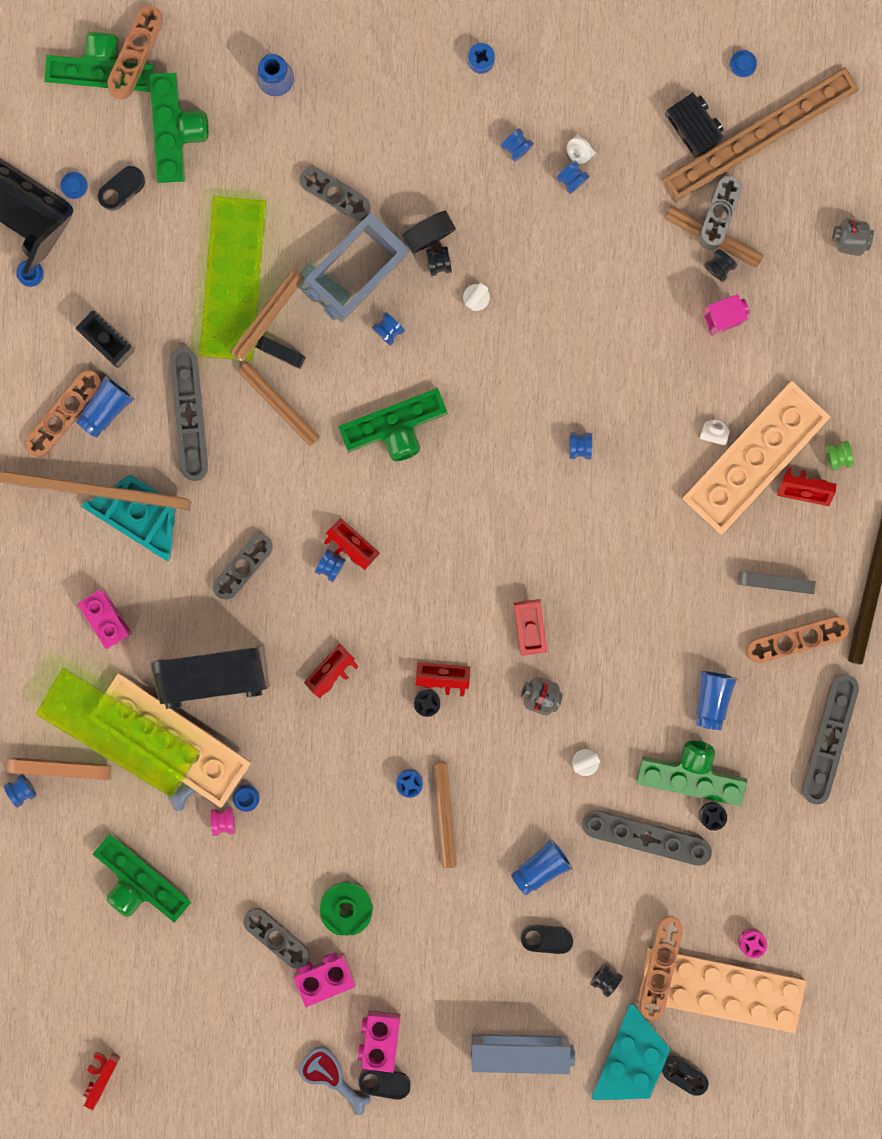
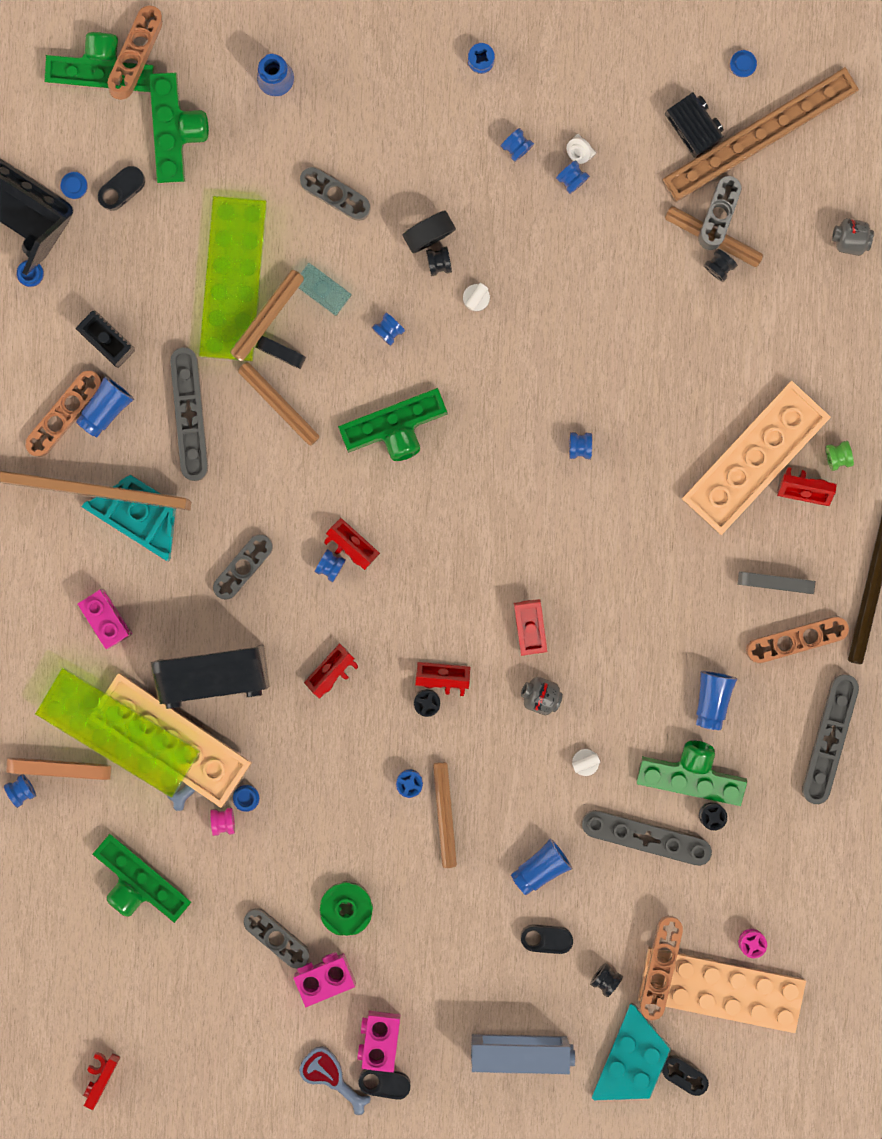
(384, 239): sand blue window -> none
(715, 432): white plate -> none
(726, 314): dark pink brick -> none

